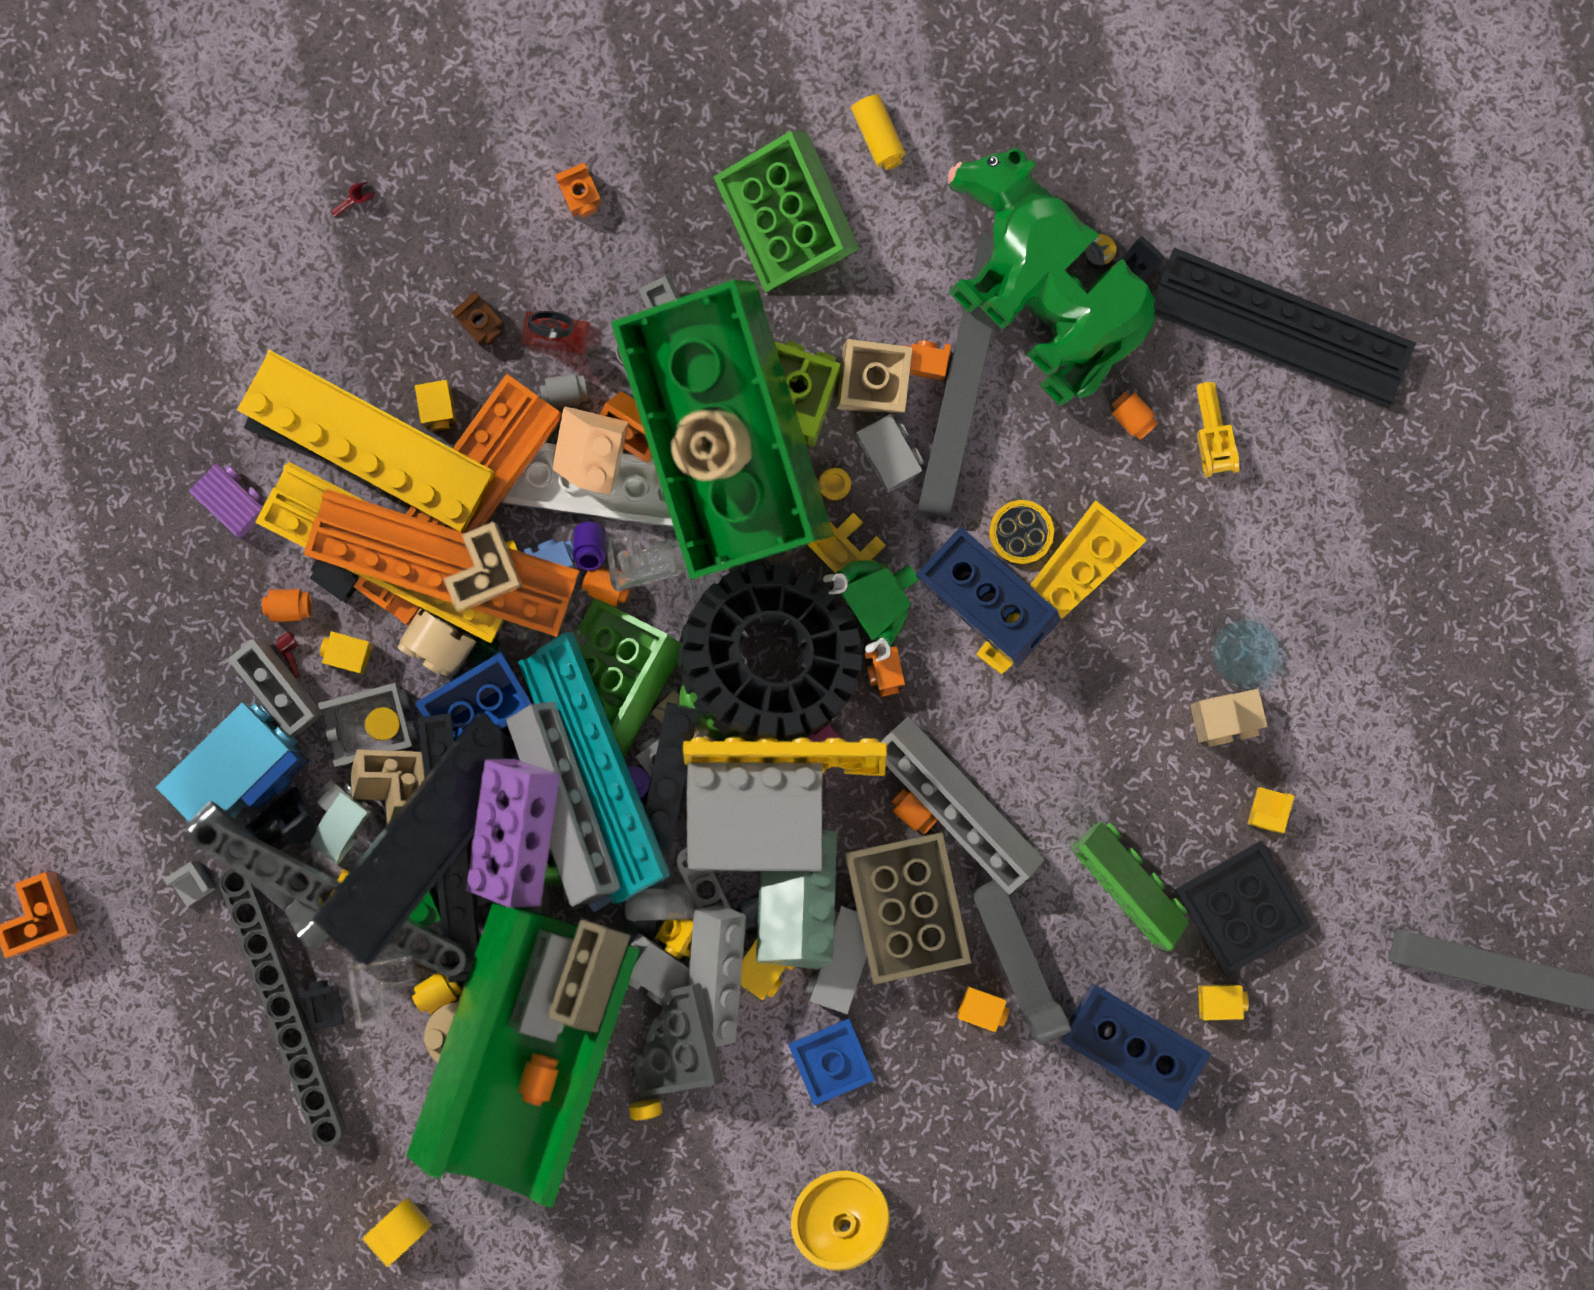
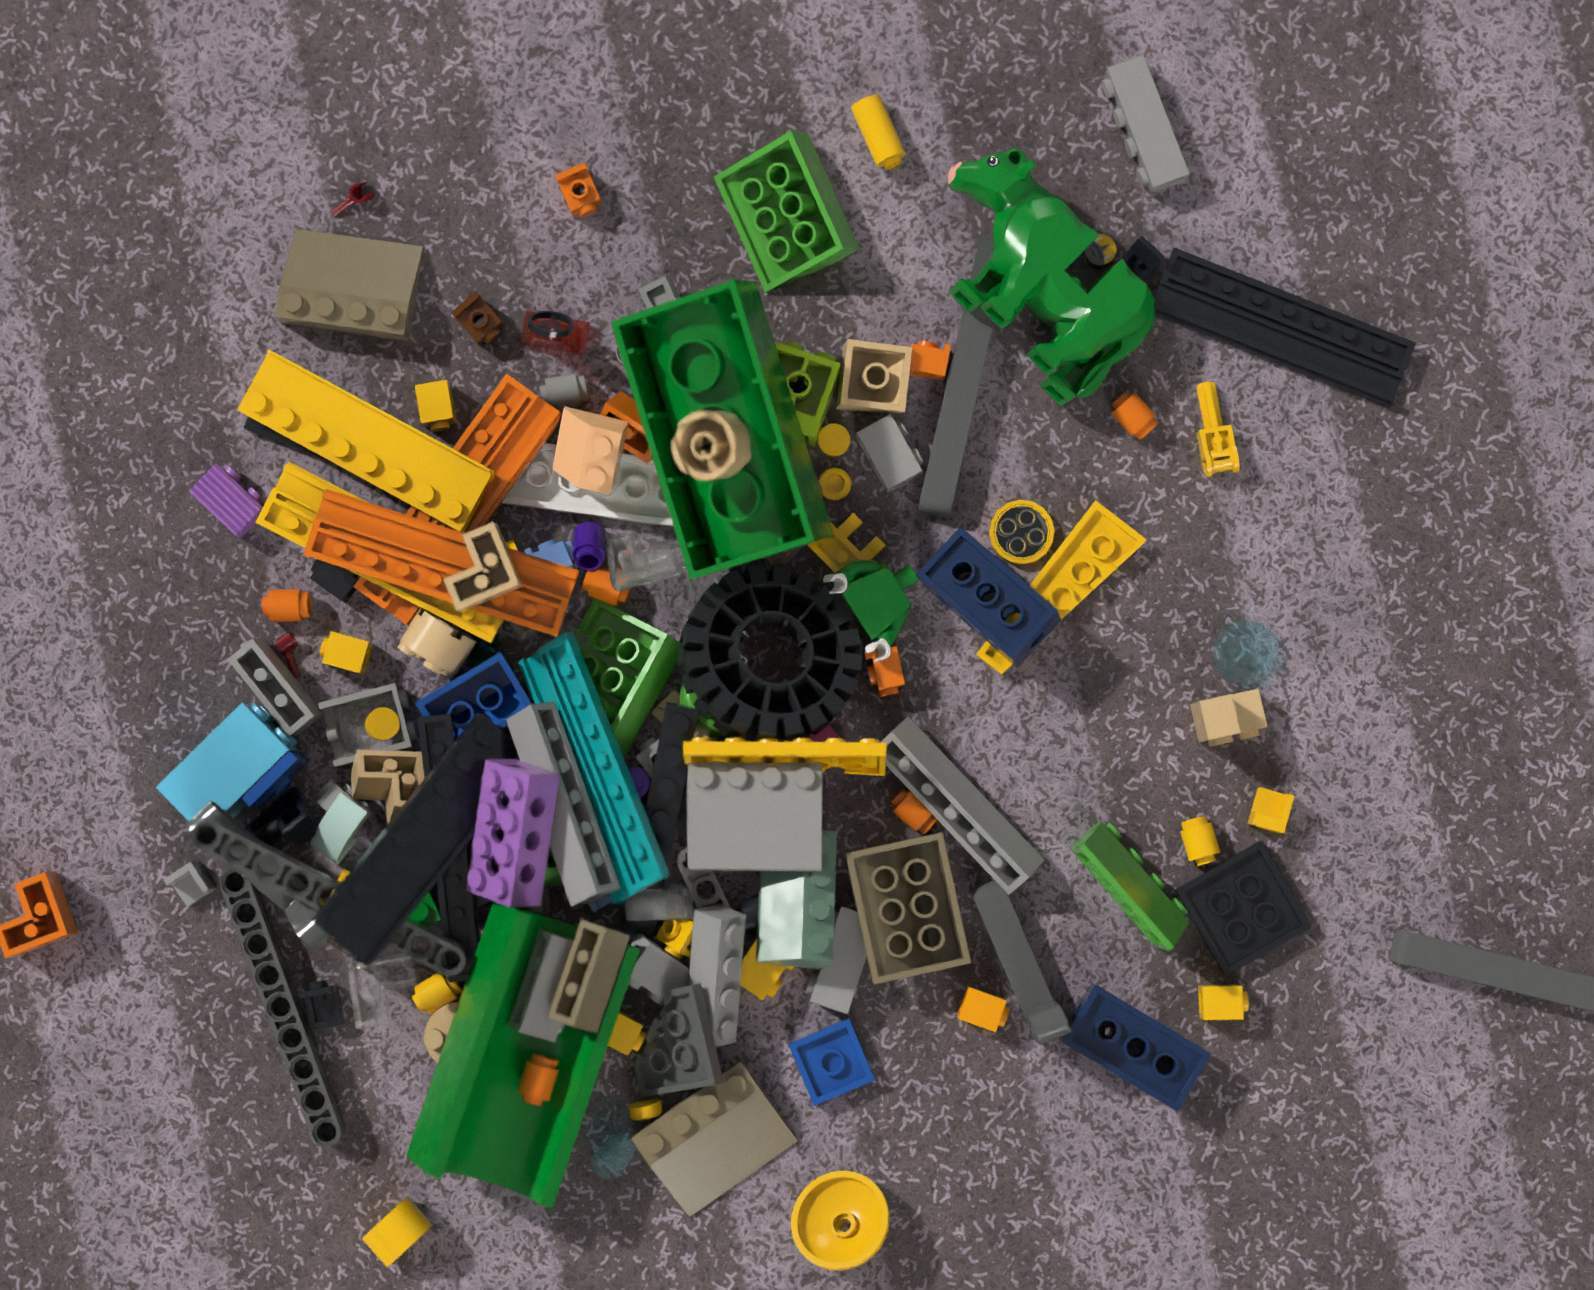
(350, 285): none -> dark tan slope
(614, 1156): none -> clear light blue brick
(627, 1034): none -> yellow brick
(714, 1138): none -> dark tan slope
(833, 440): none -> yellow tile
(1145, 124): none -> light grey brick
(1199, 840): none -> yellow brick

